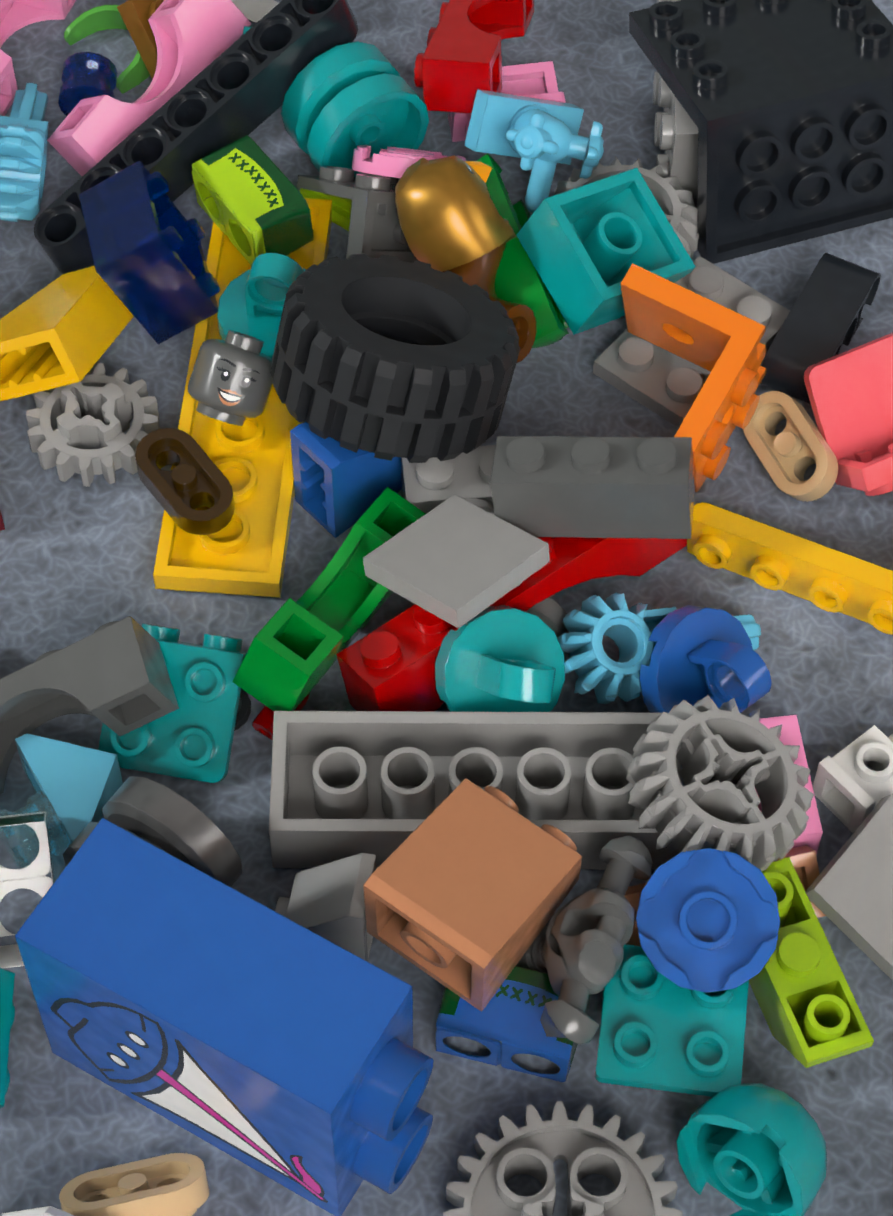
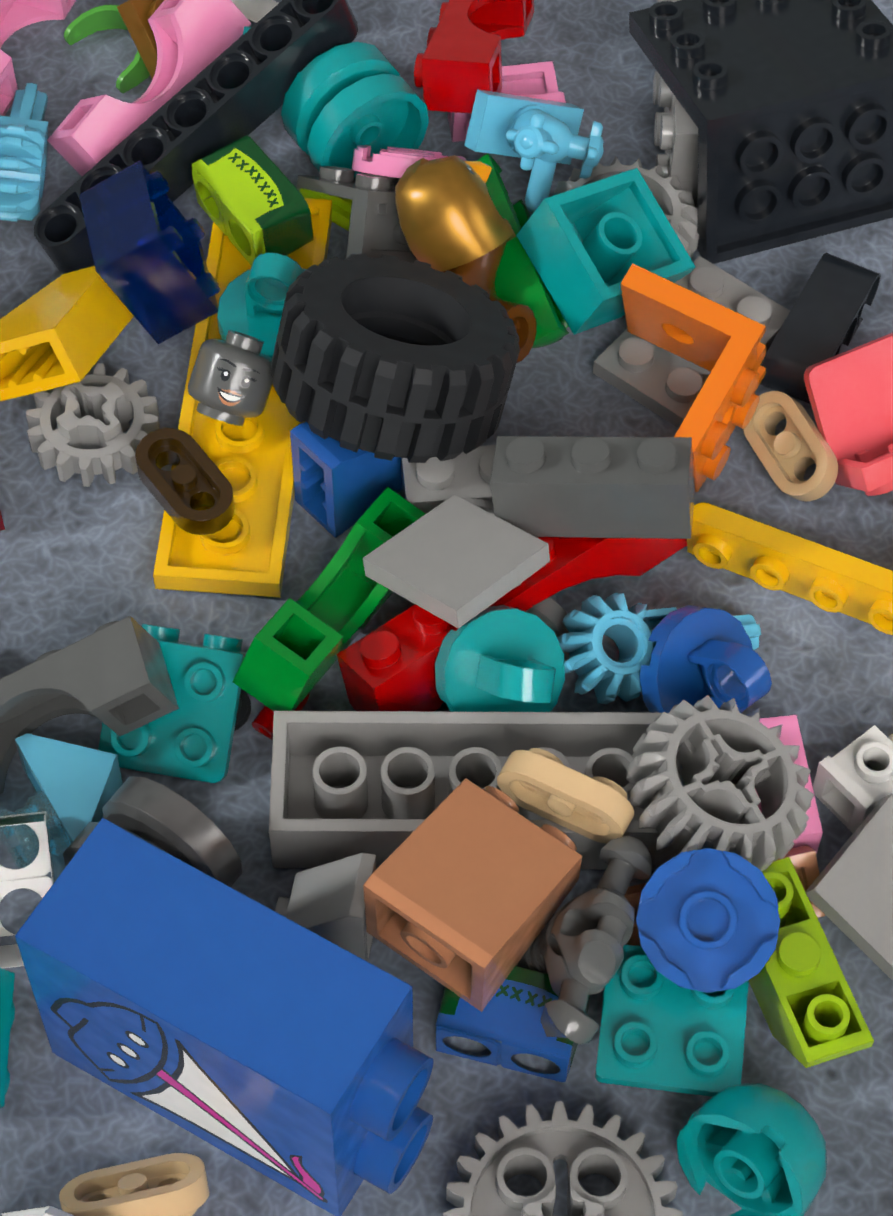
(85, 77): clear blue wheel -> none
(565, 796): none -> tan plate

